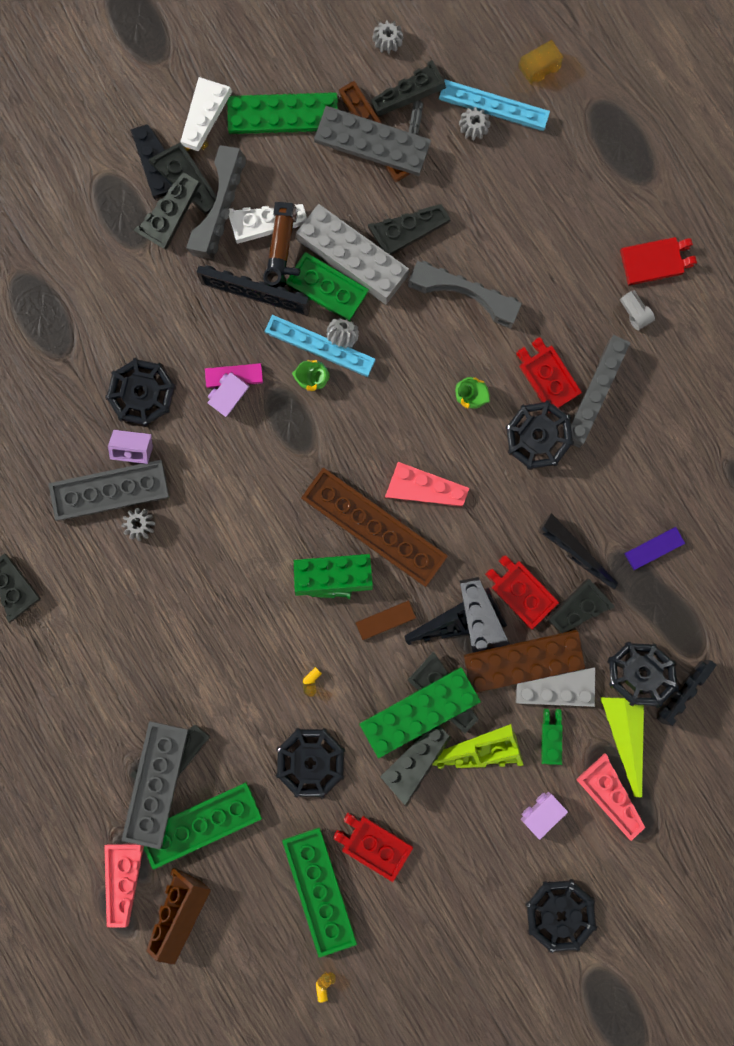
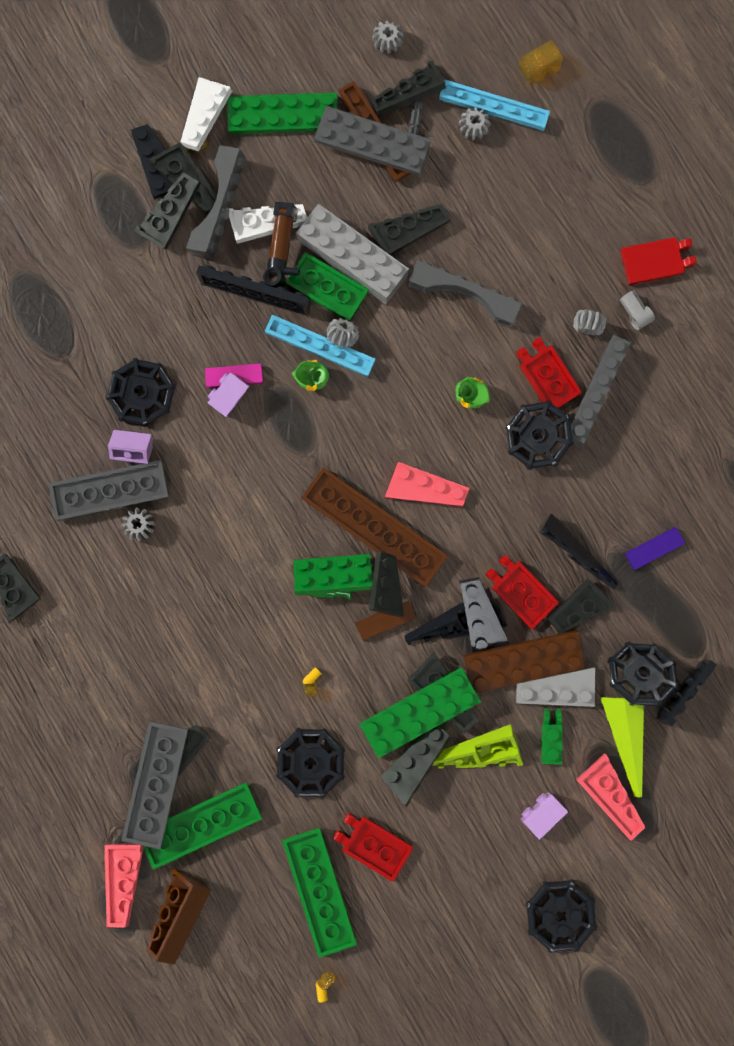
(386, 586): none -> pearl dark grey wing
(589, 322): none -> light grey gear

